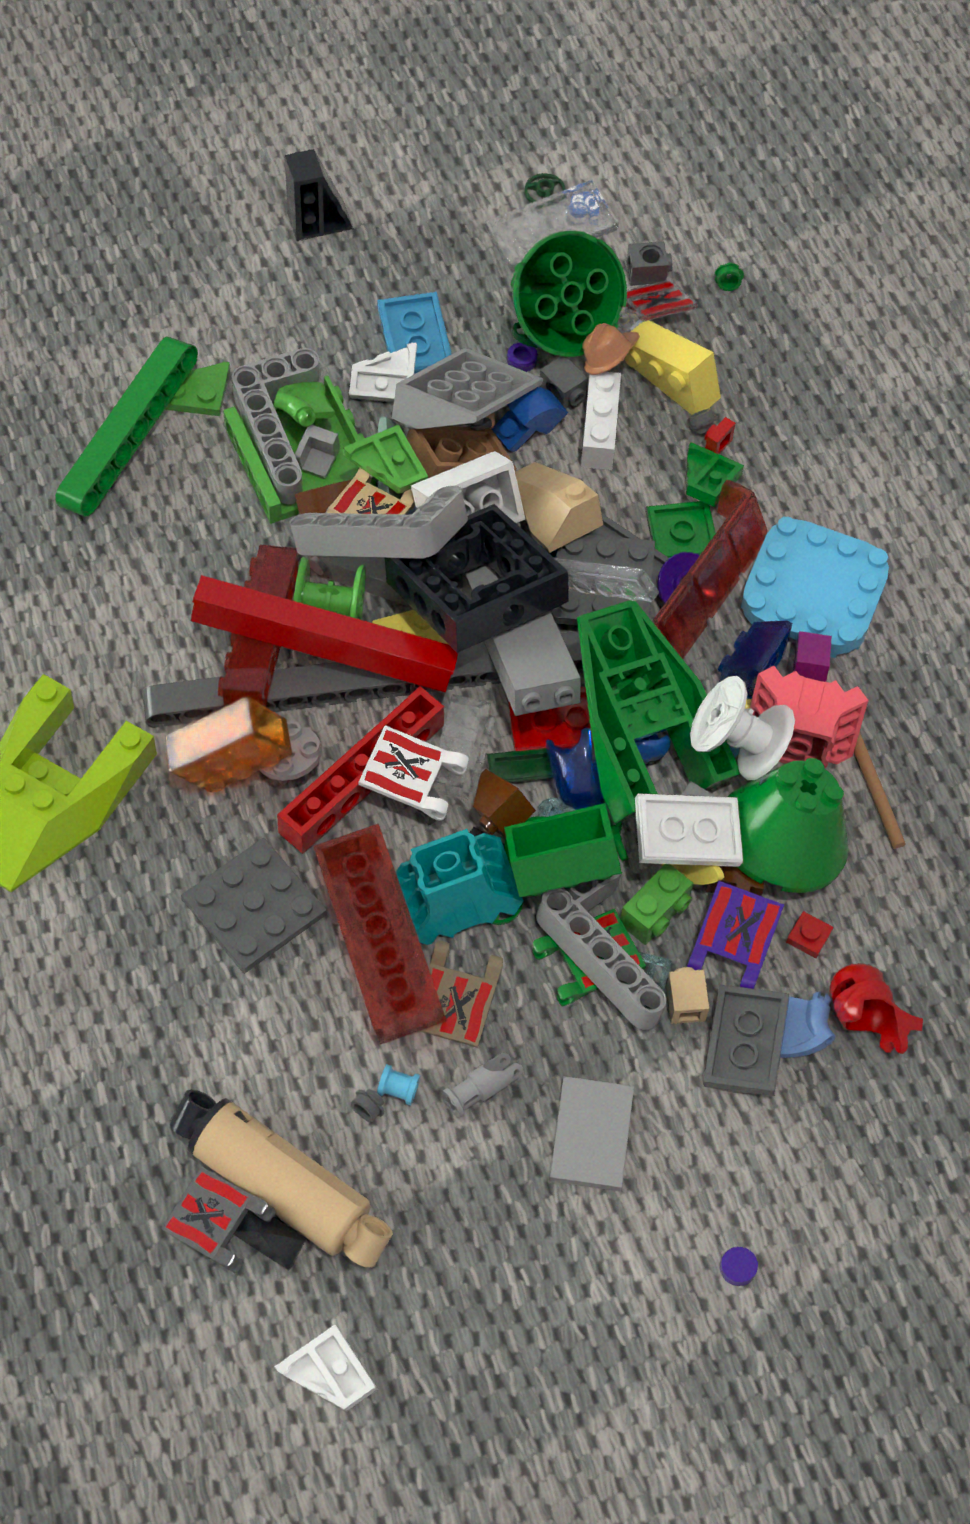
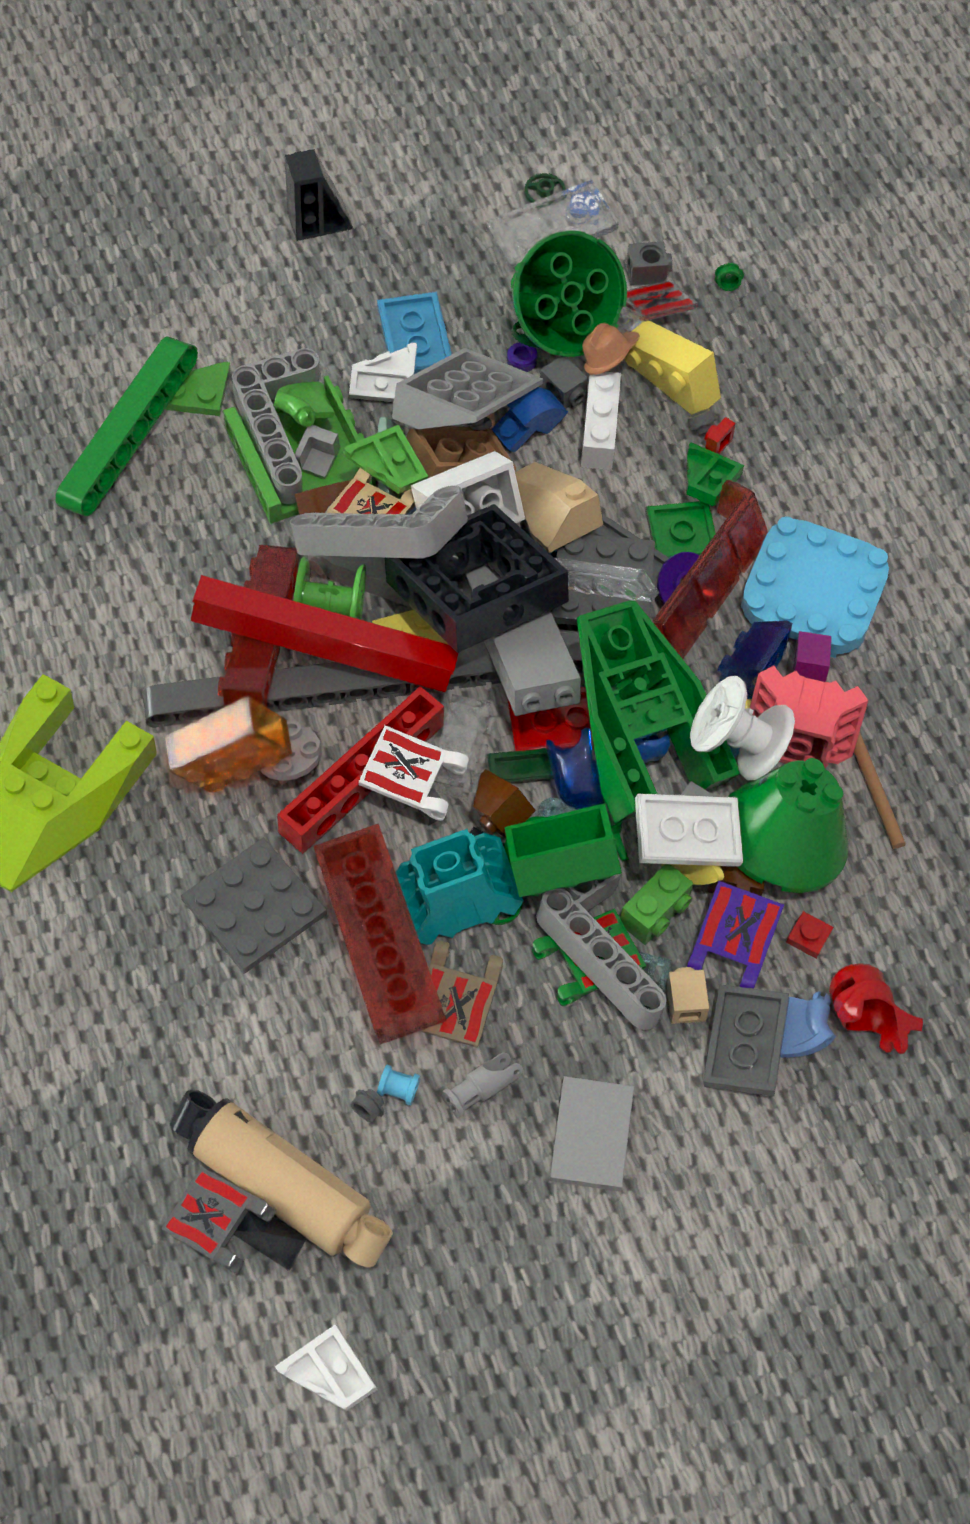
(738, 1266): dark purple tile -> none

